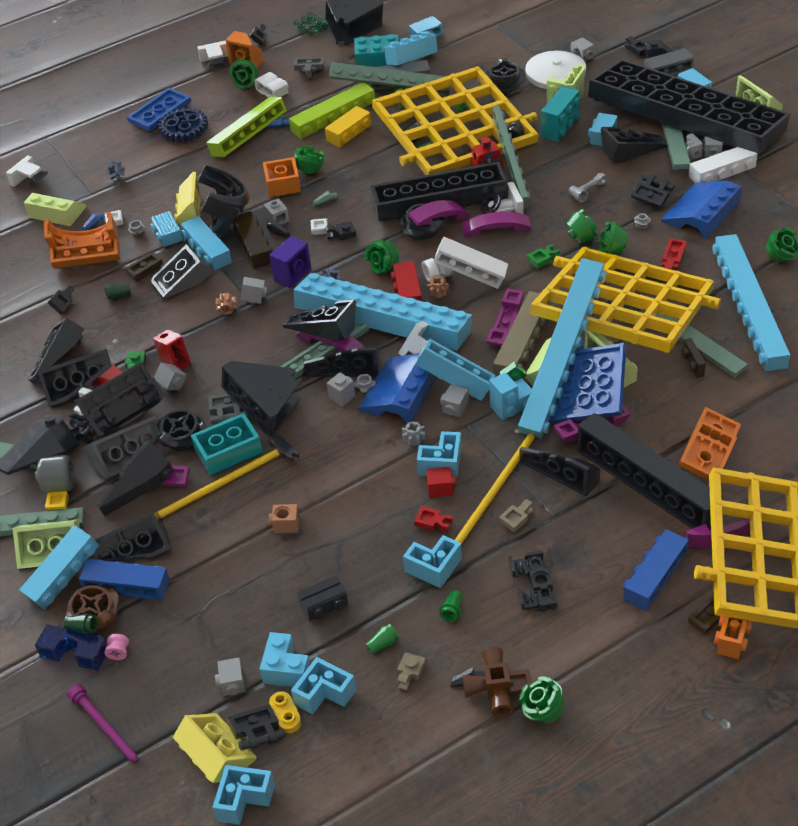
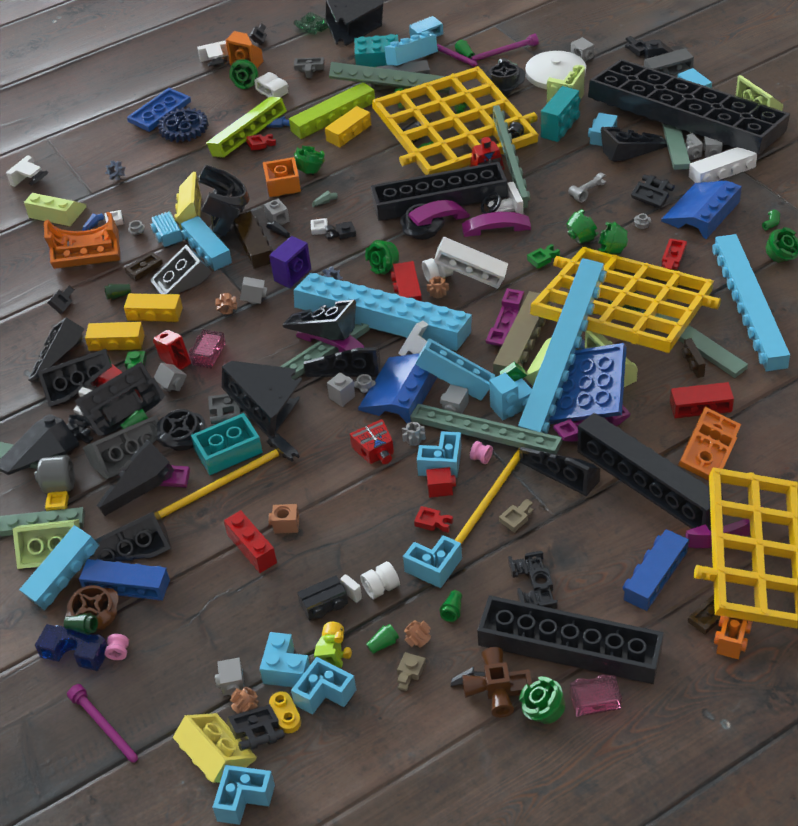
(114, 336): none -> yellow brick
(135, 418): none -> green cone
(153, 307): none -> yellow brick
(207, 348): none -> clear pink brick
(244, 700): none -> nougat gear
(250, 541): none -> red brick
(259, 142): none -> red plate
(329, 645): none -> lime piece
(352, 588): none -> white tile
(373, 442): none -> red torso
(382, 579): none -> white wheel
(417, 633): none -> nougat gear
(456, 55): none -> magenta piece
(464, 49): none -> green cone
(481, 452): none -> bright pink wheel
(485, 429): none -> sand green plate
(532, 41): none -> magenta piece
(571, 639): none -> black brick
(595, 695): none -> clear pink brick
(693, 399): none -> red brick
(773, 221): none -> green arm

